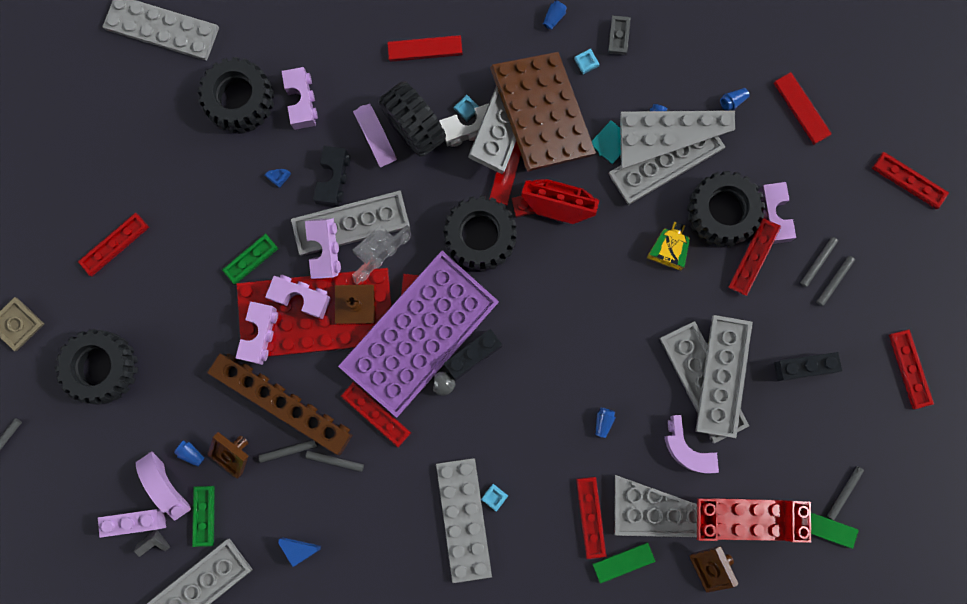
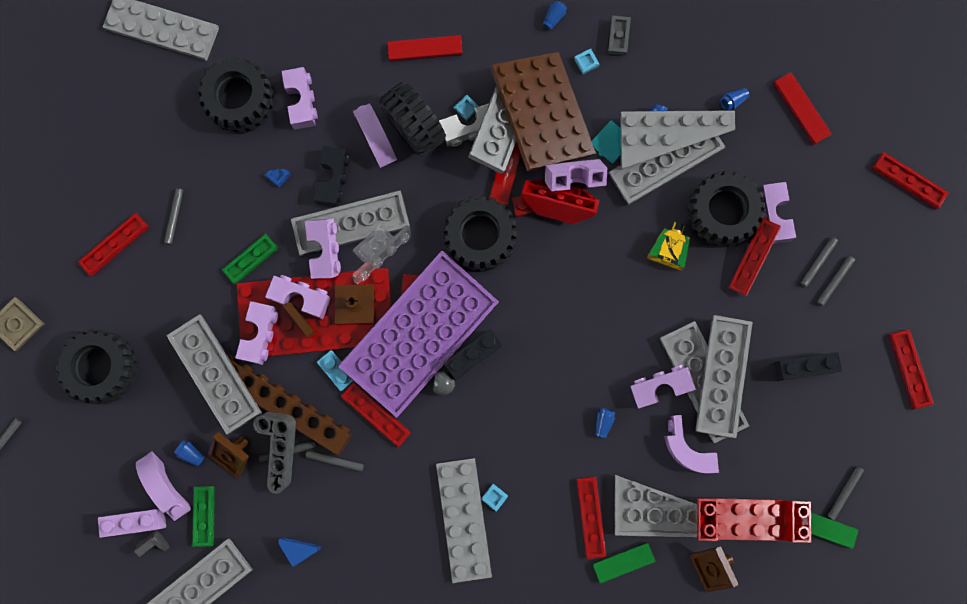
(173, 216): none -> dark grey bar
(214, 374): none -> light grey plate
(276, 482): none -> dark grey beam
(299, 319): none -> reddish brown tile
(330, 364): none -> medium azure plate
(589, 172): none -> lavender arch
(678, 379): none -> lavender arch

